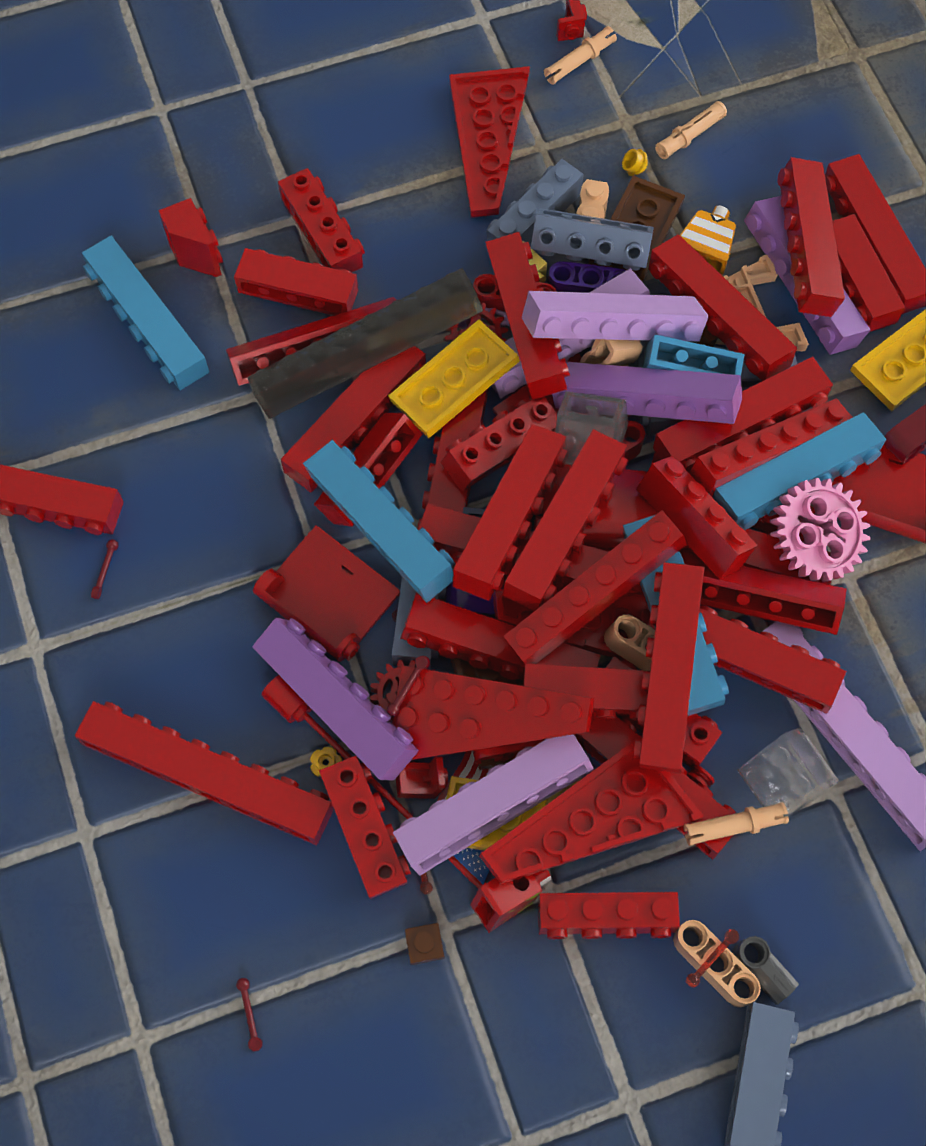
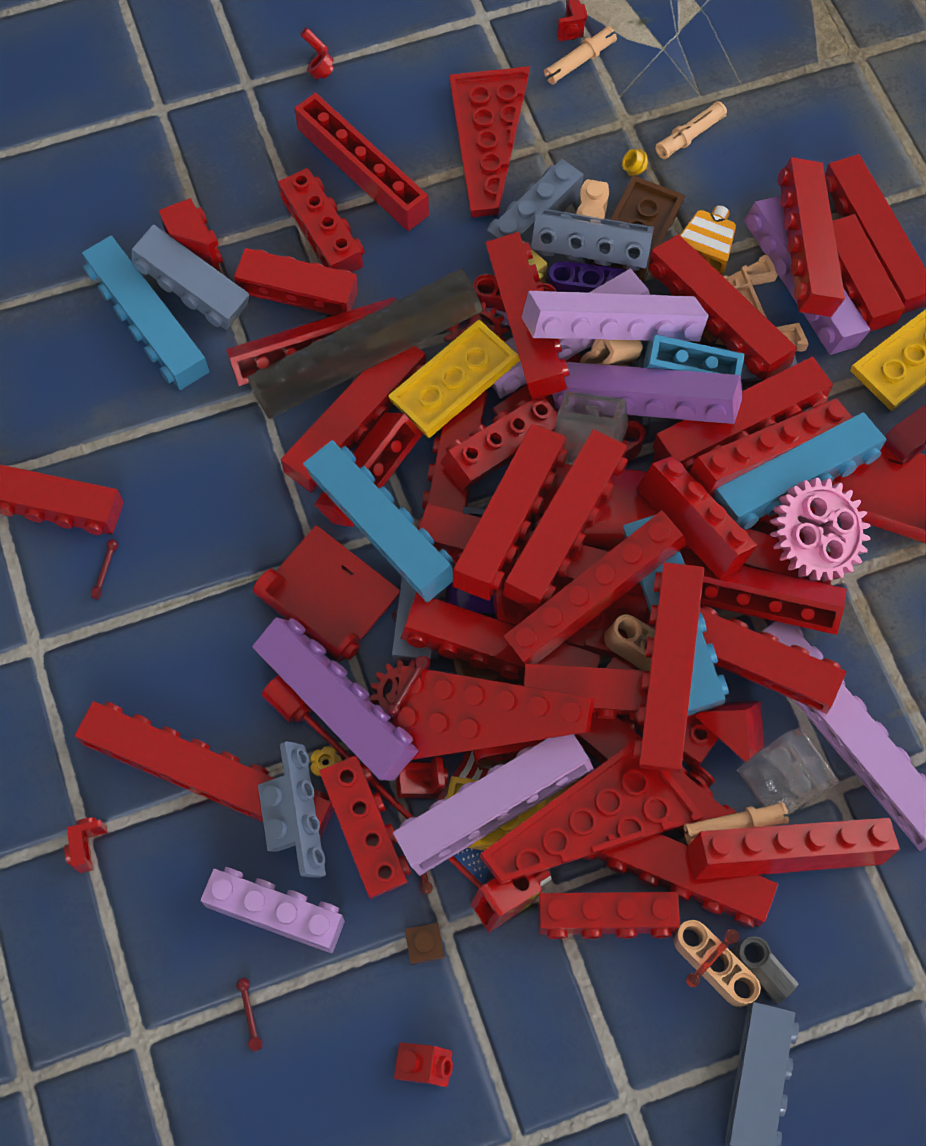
(78, 850): none -> red bracket
(189, 277): none -> sand blue brick
(272, 910): none -> lavender brick
(291, 813): none -> sand blue bracket
(322, 63): none -> red plate
(362, 162): none -> red brick
(423, 1064): none -> red bracket
(667, 864): none -> red brick
(737, 726): none -> red slope
(792, 848): none -> red brick

